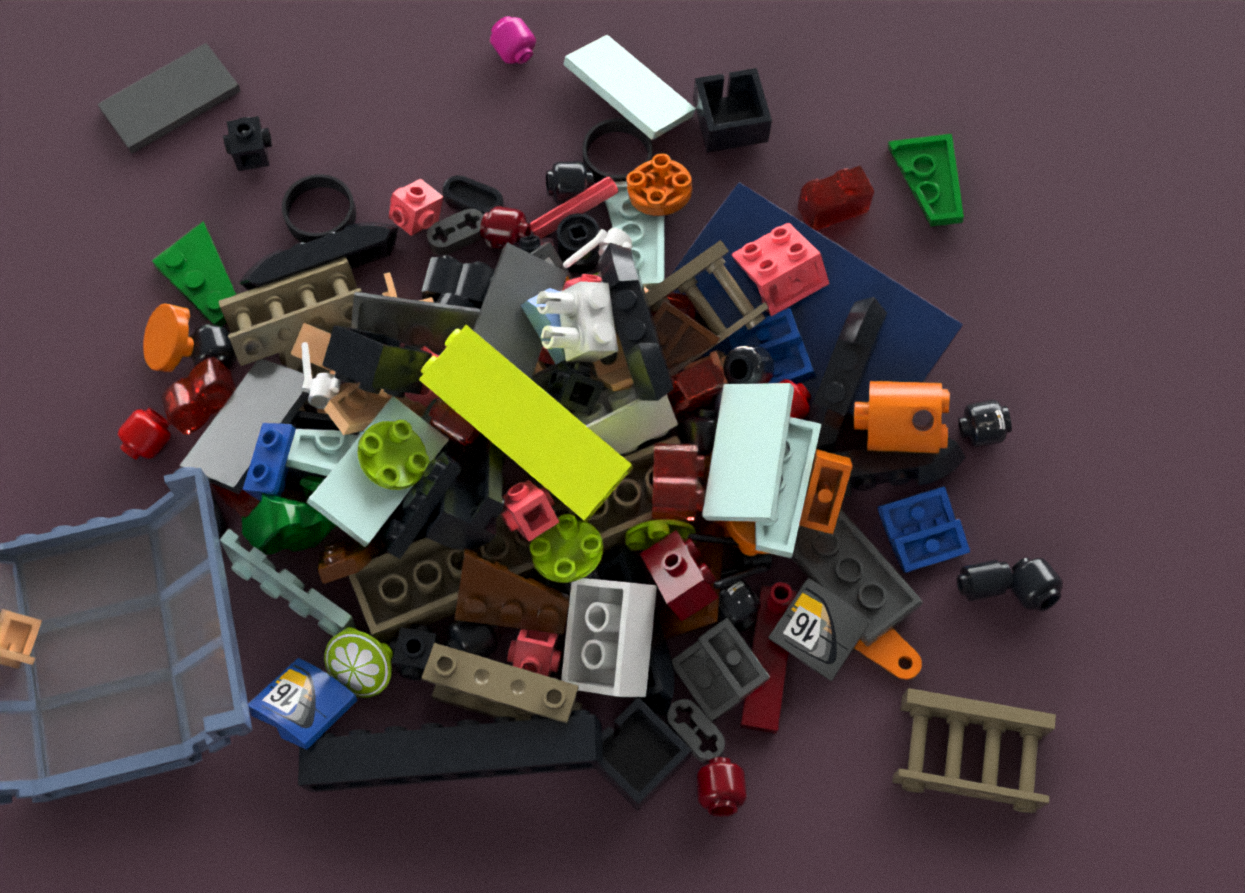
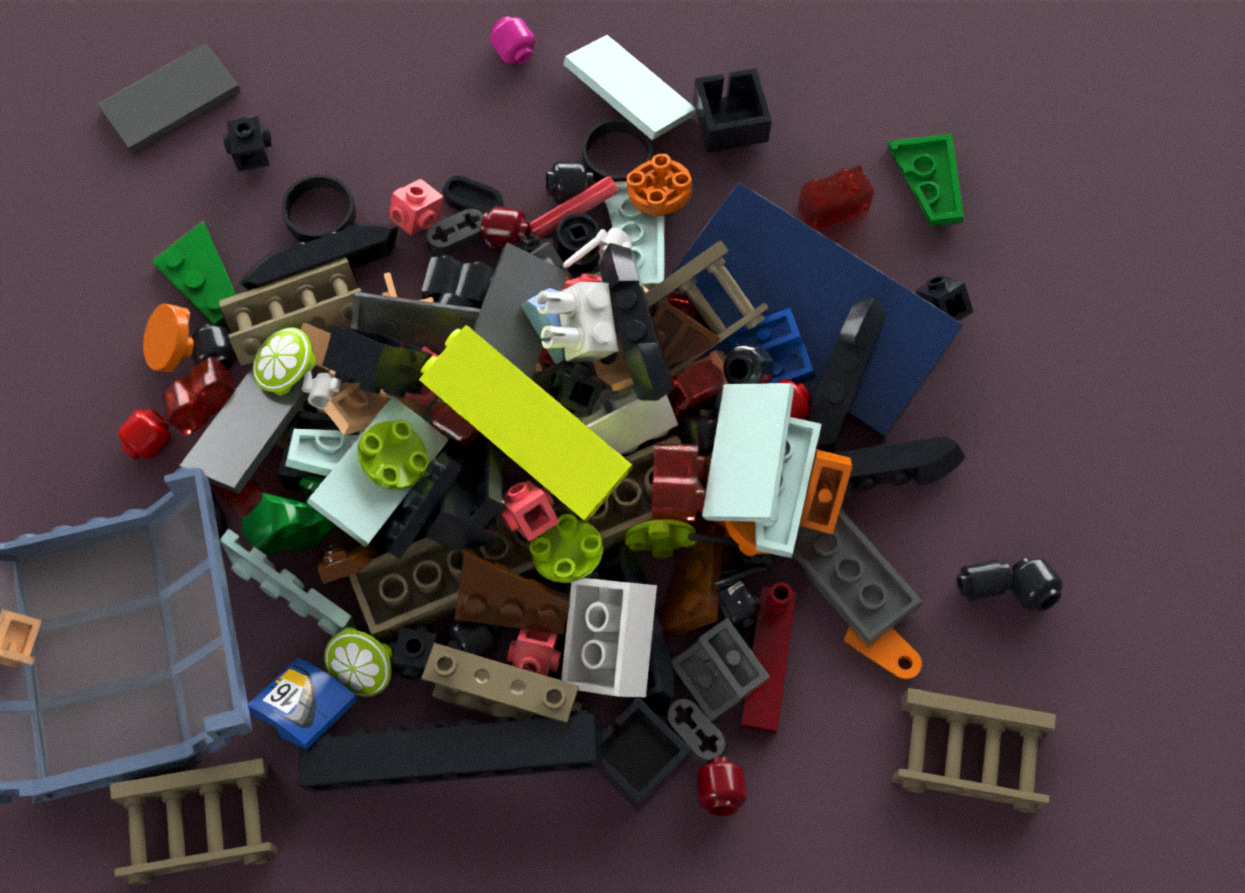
(172, 791): none -> dark tan fence
(267, 468): blue bracket -> none
(283, 360): none -> dish
(679, 575): dark red brick -> none
(782, 267): coral bracket -> none
(819, 629): slope -> none
(891, 413): orange cylinder -> none
(923, 529): blue slope -> none
(947, 296): none -> black brick
(985, 423): black head -> none

